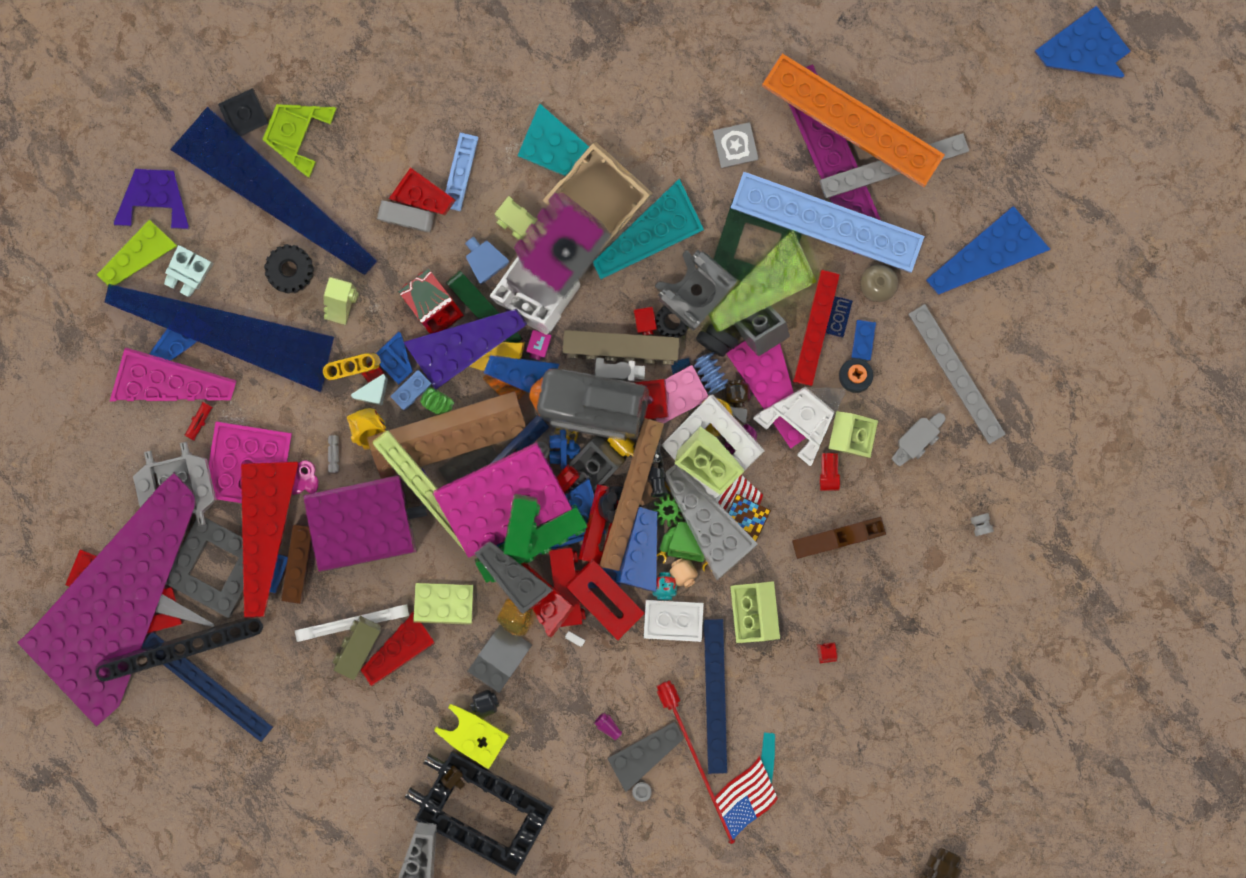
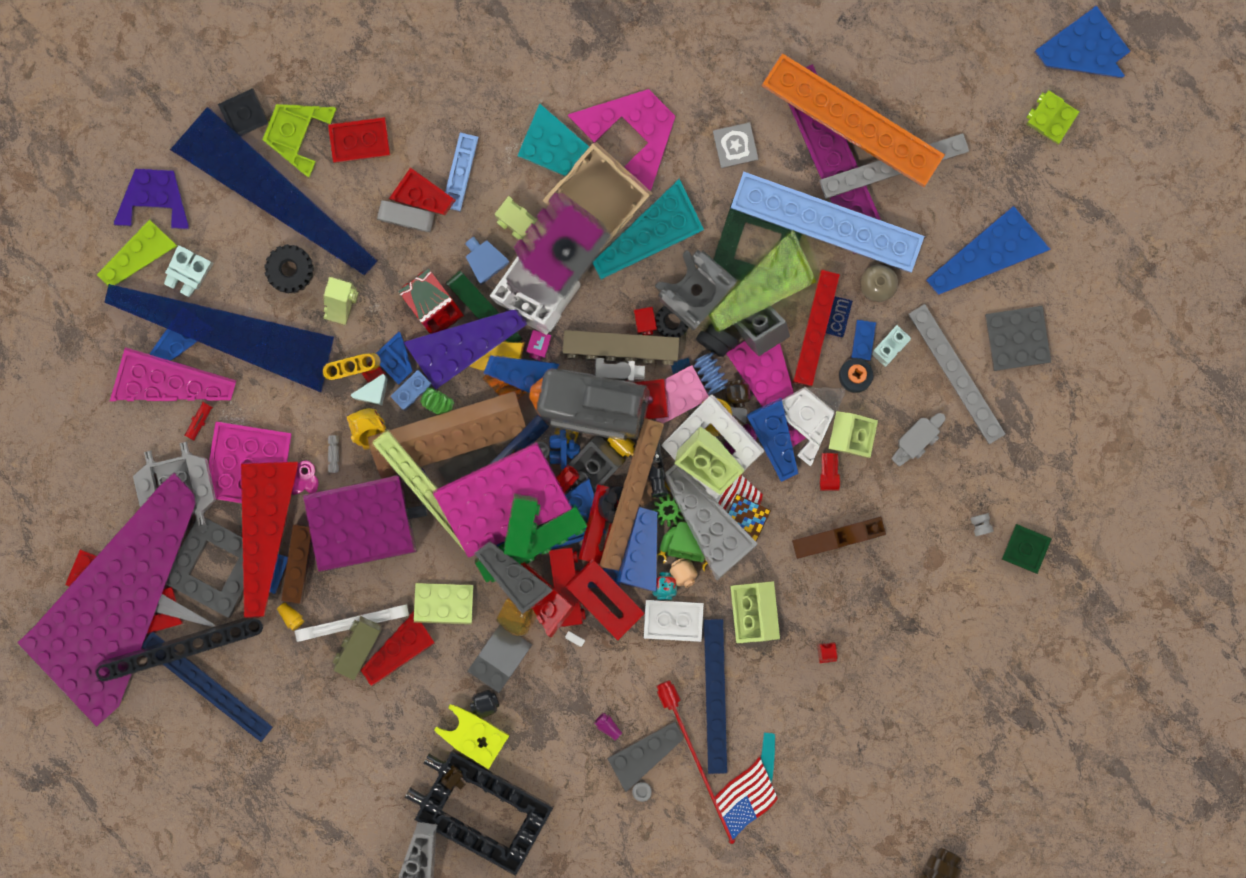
(290, 616): none -> yellow cone
(359, 140): none -> red plate
(645, 115): none -> dark pink wing
(773, 432): none -> blue wing
(891, 345): none -> light aqua hips
(1018, 338): none -> dark grey plate
(1026, 548): none -> dark green plate
(1052, 116): none -> lime plate

